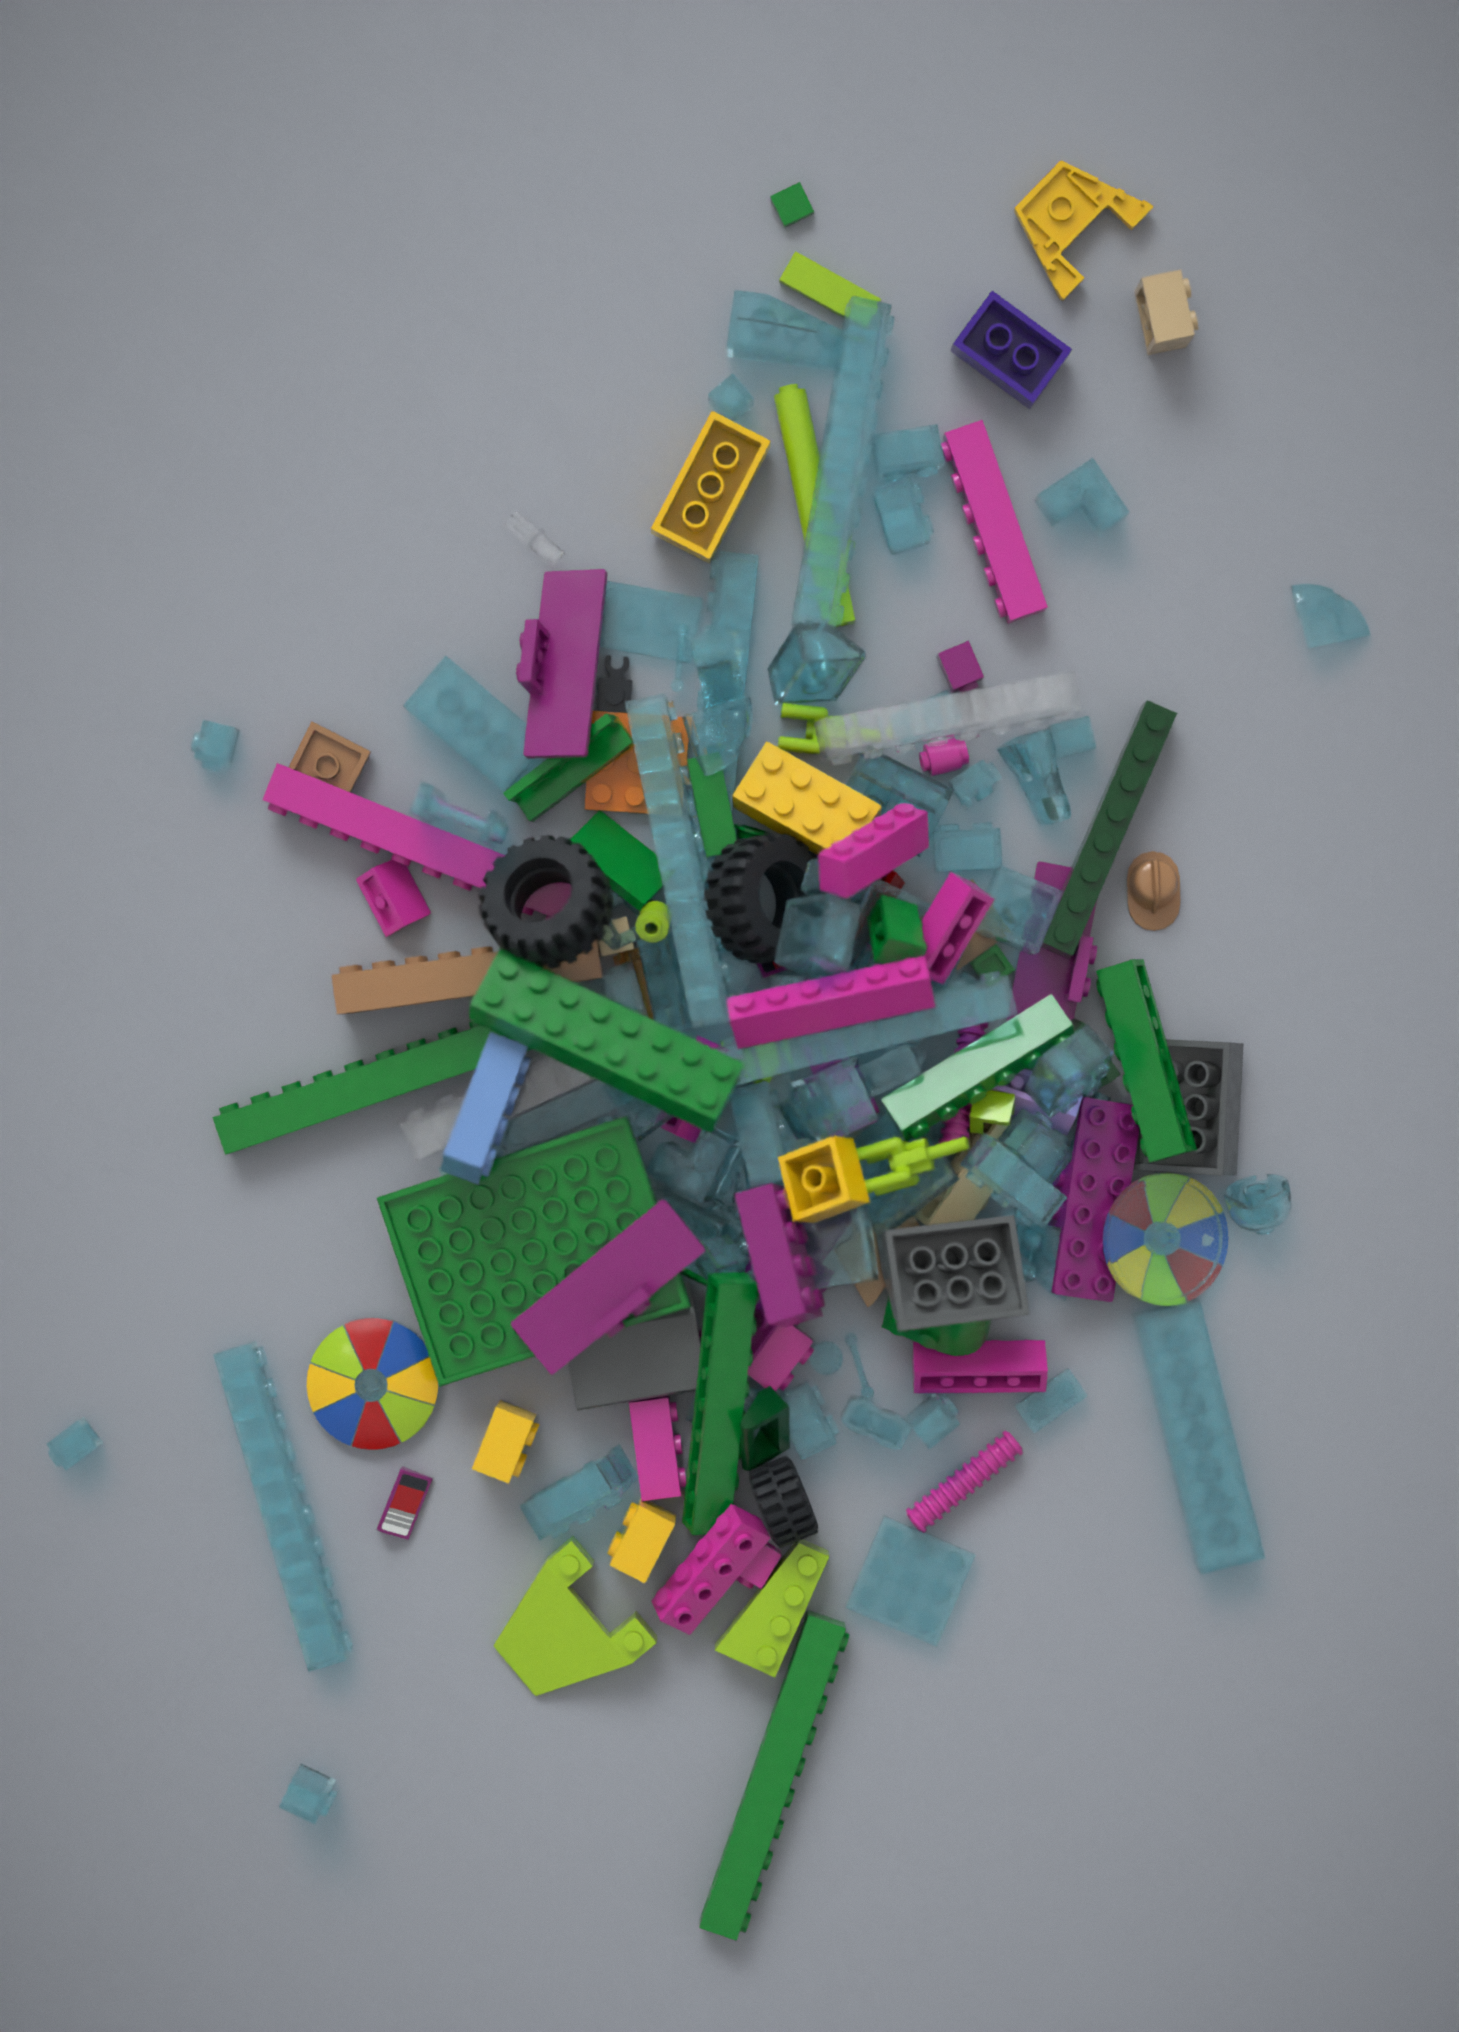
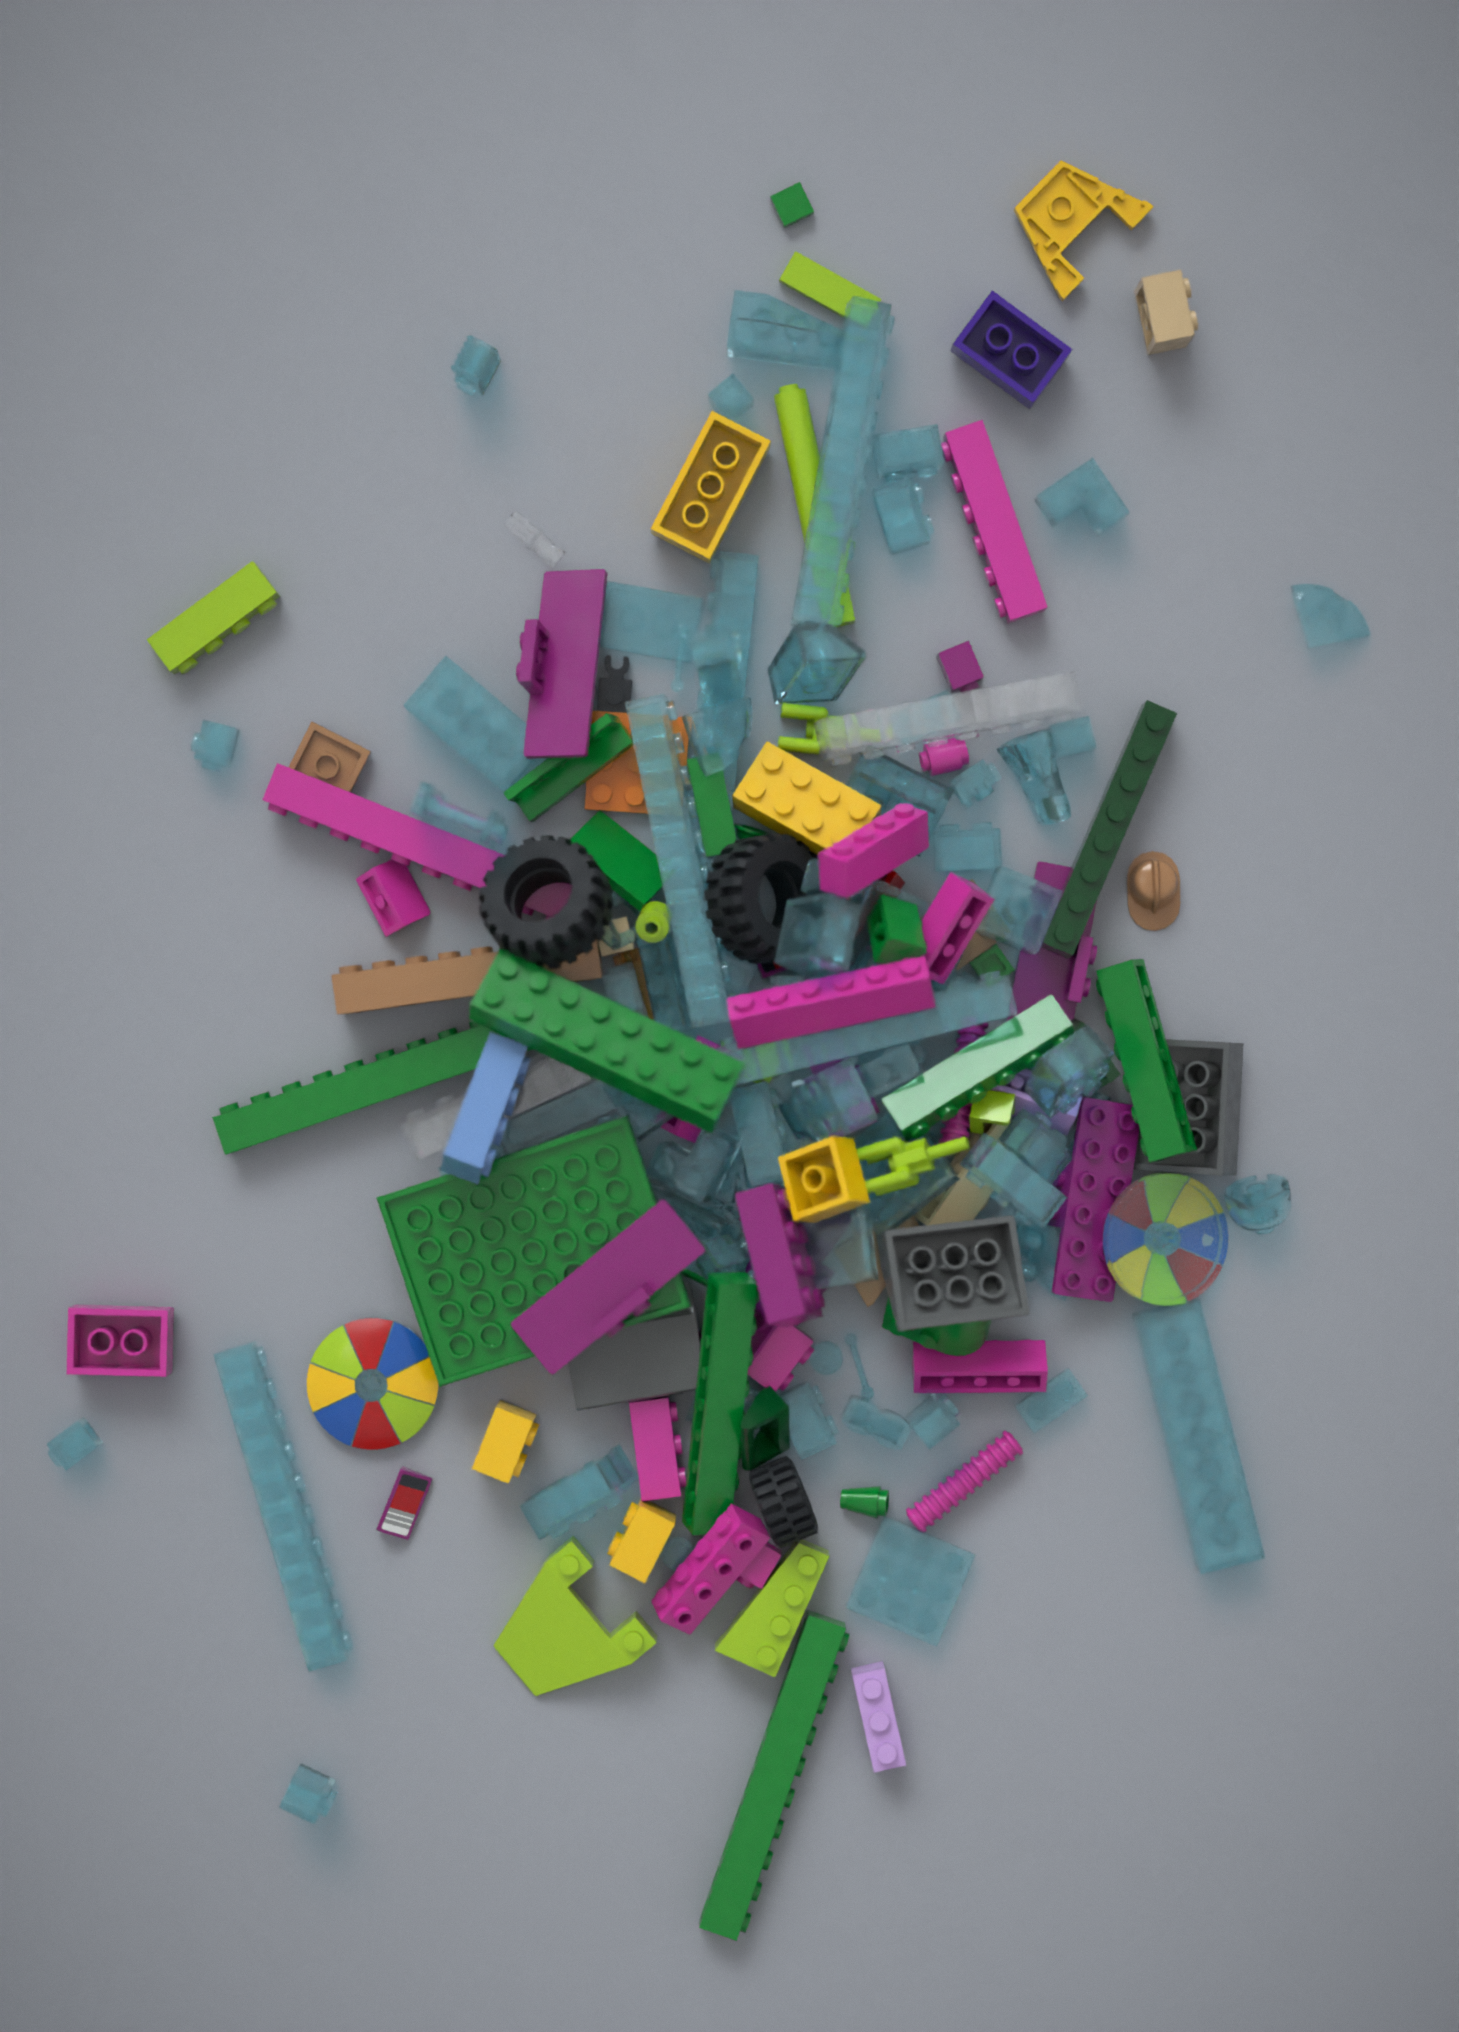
(120, 1340): none -> dark pink brick
(214, 618): none -> lime brick
(475, 366): none -> clear light blue brick
(676, 1551): none -> clear light blue tile
(866, 1501): none -> green cone
(878, 1716): none -> lavender brick

